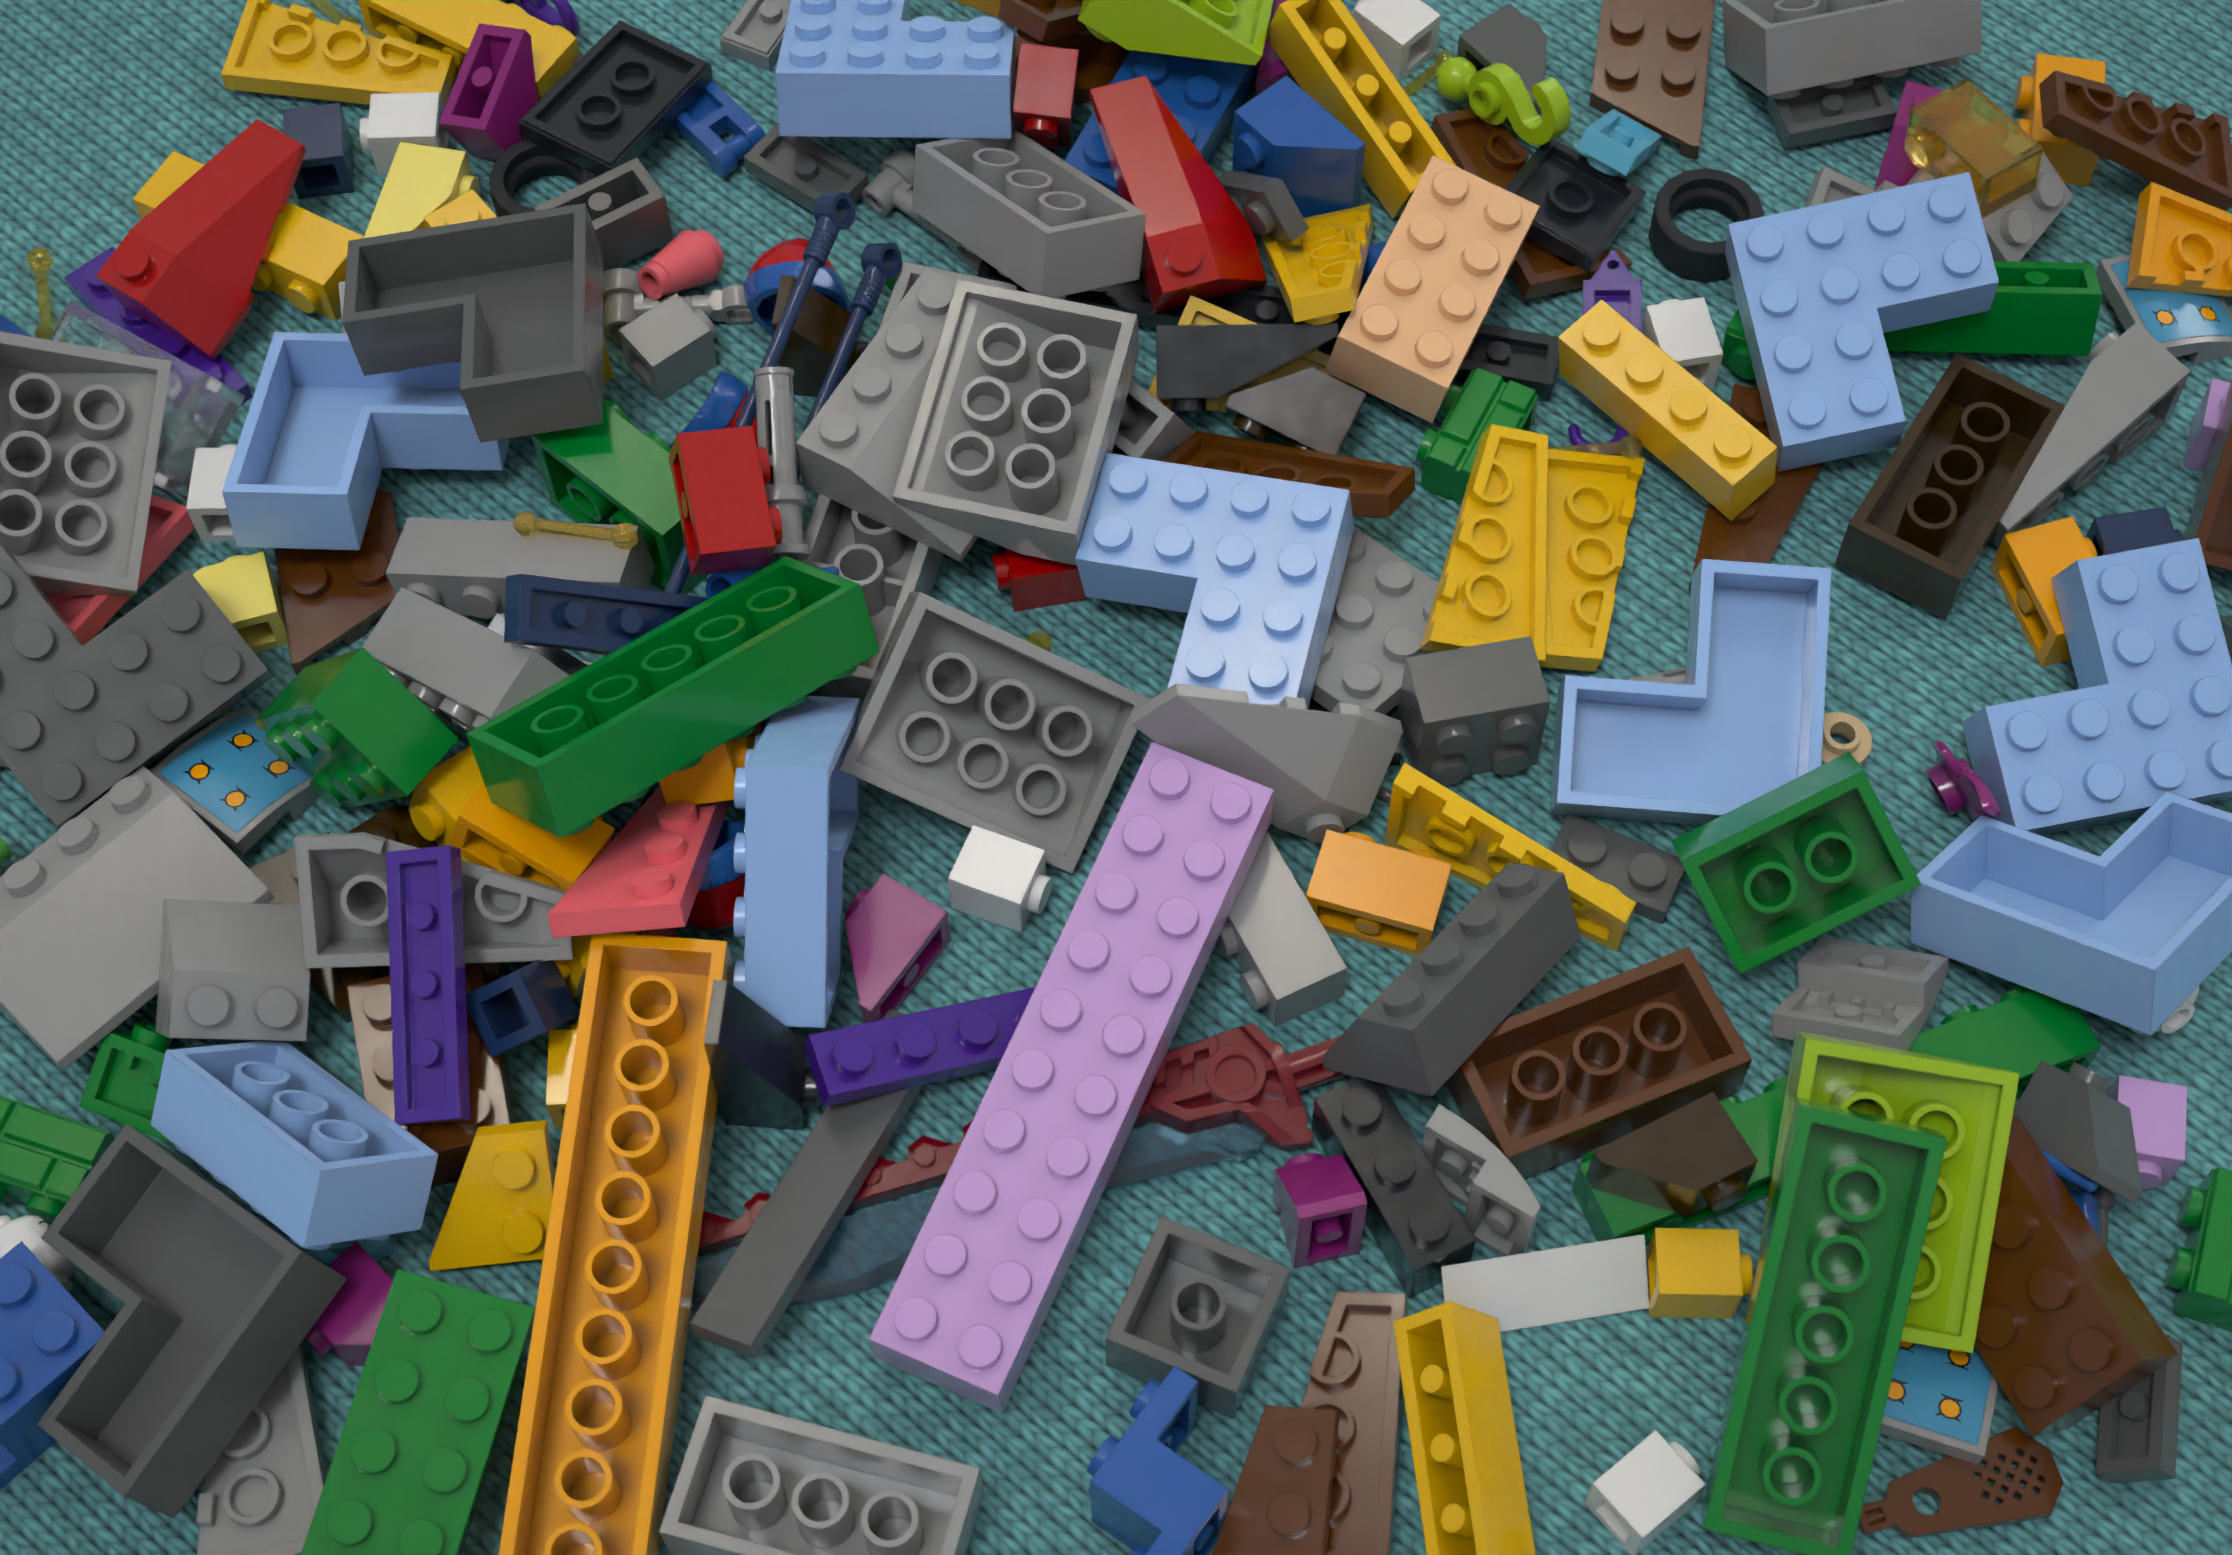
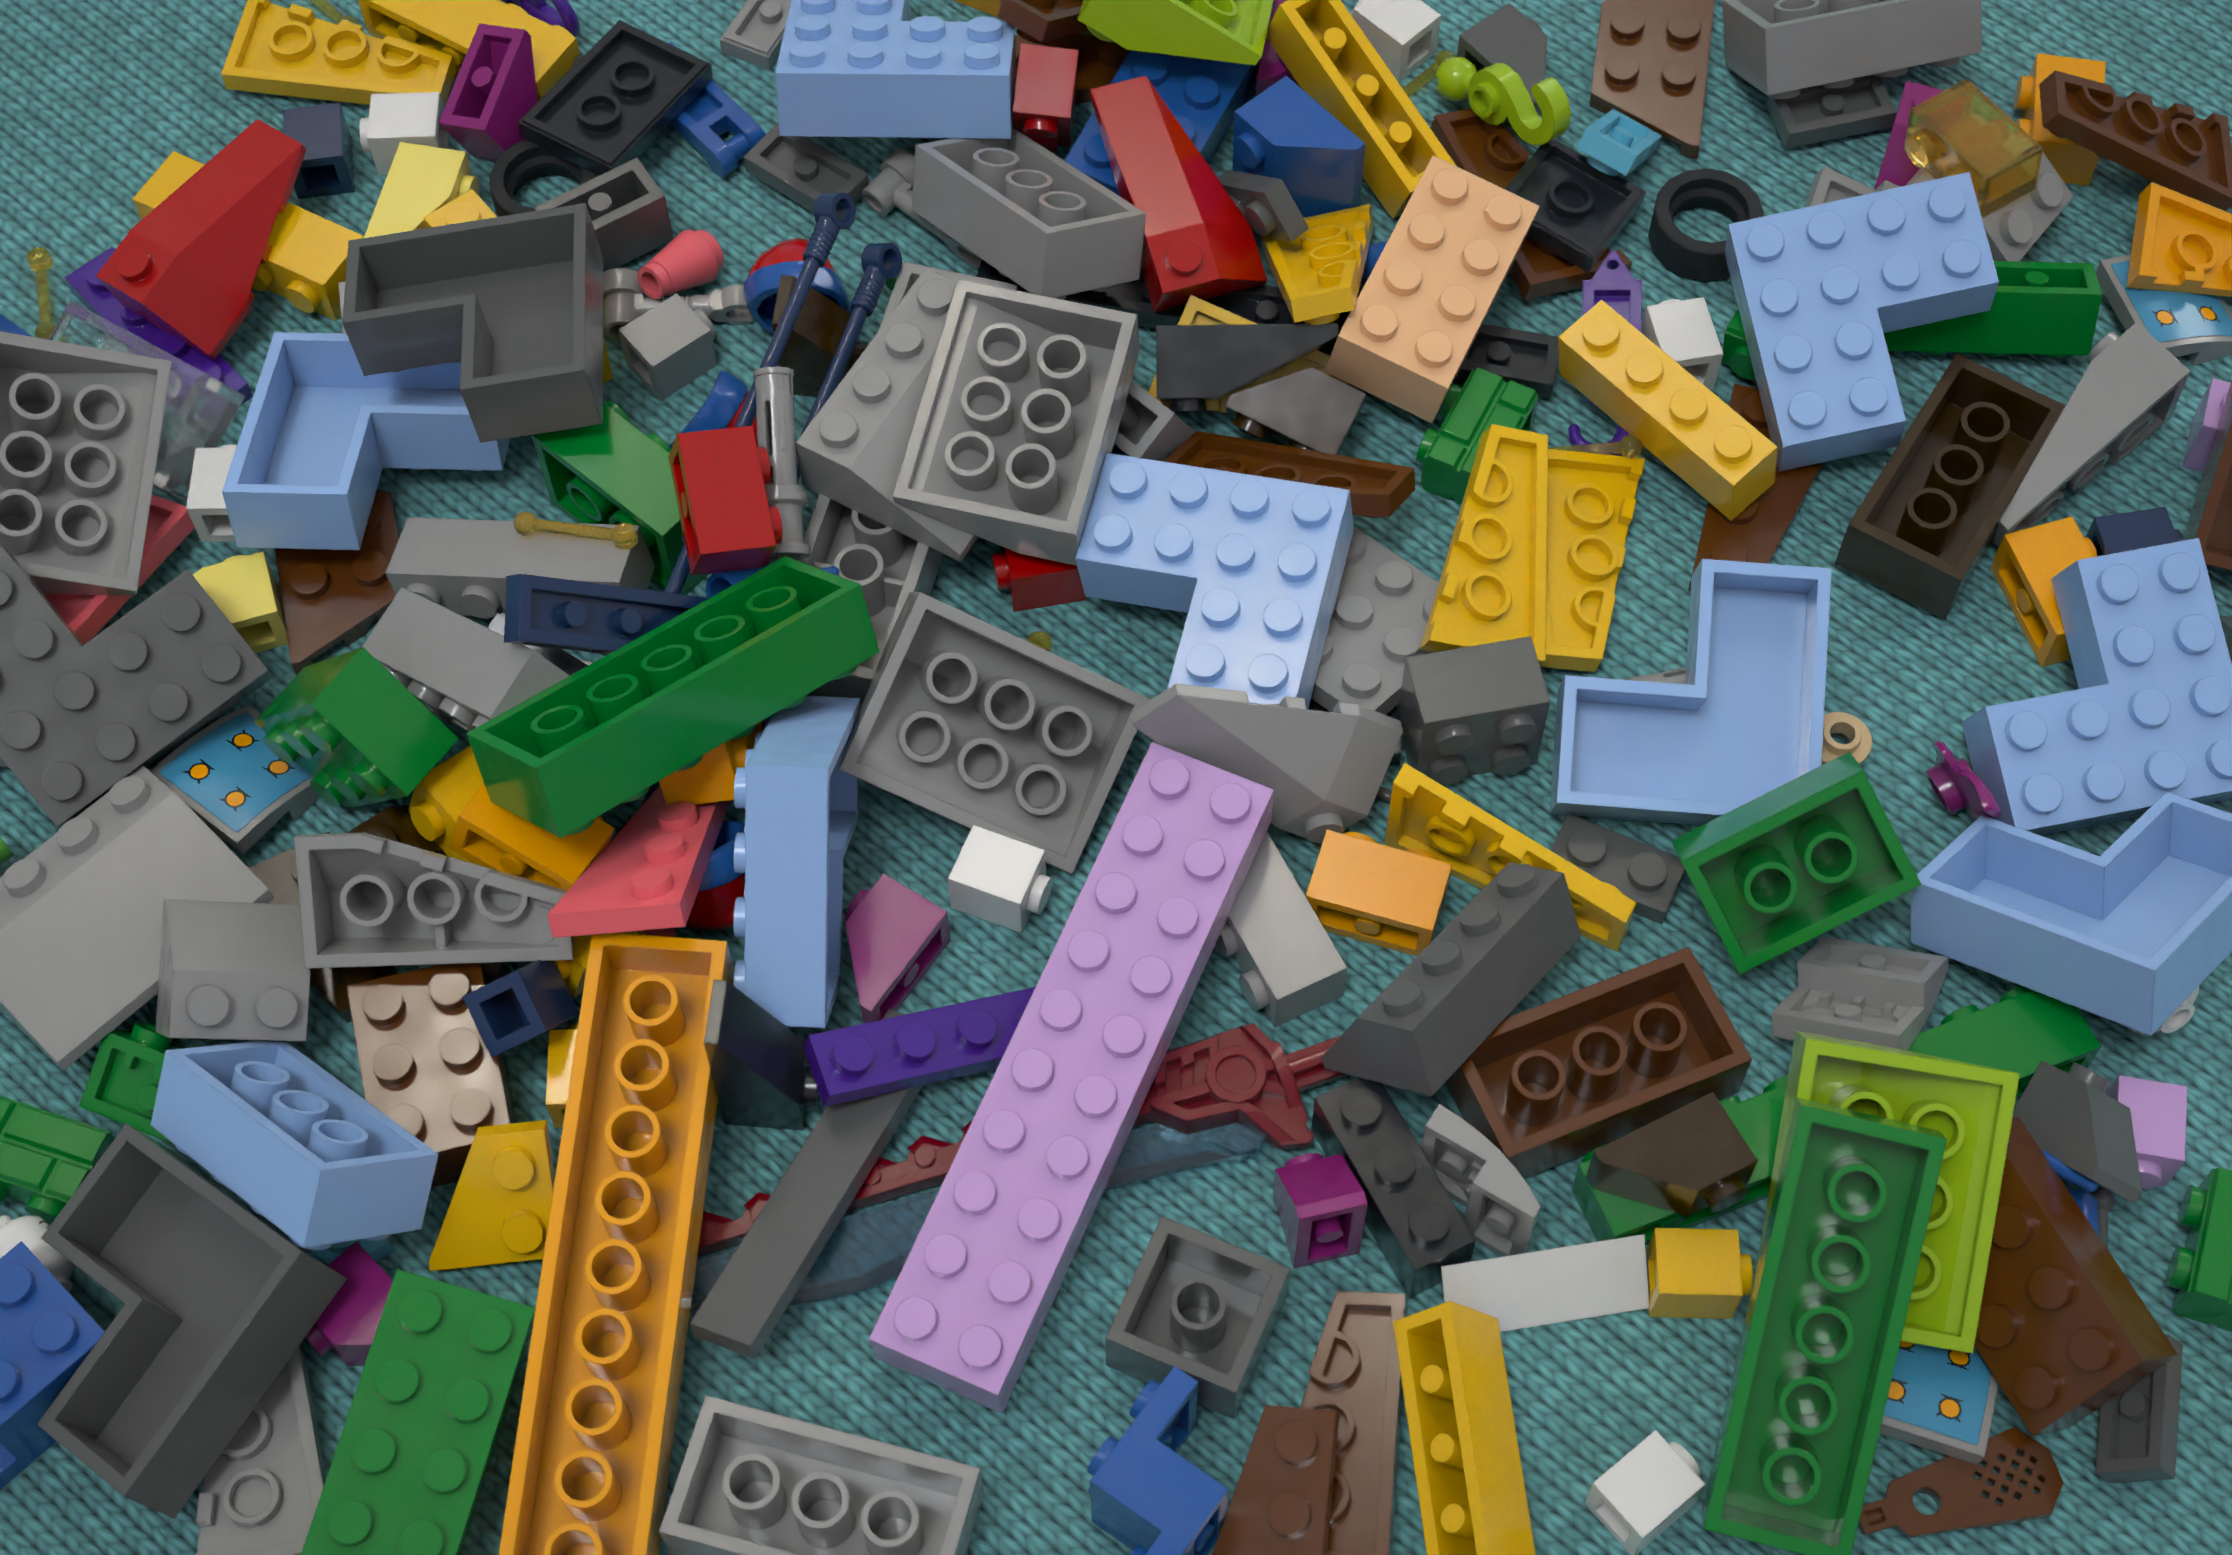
(428, 986): dark purple plate -> none

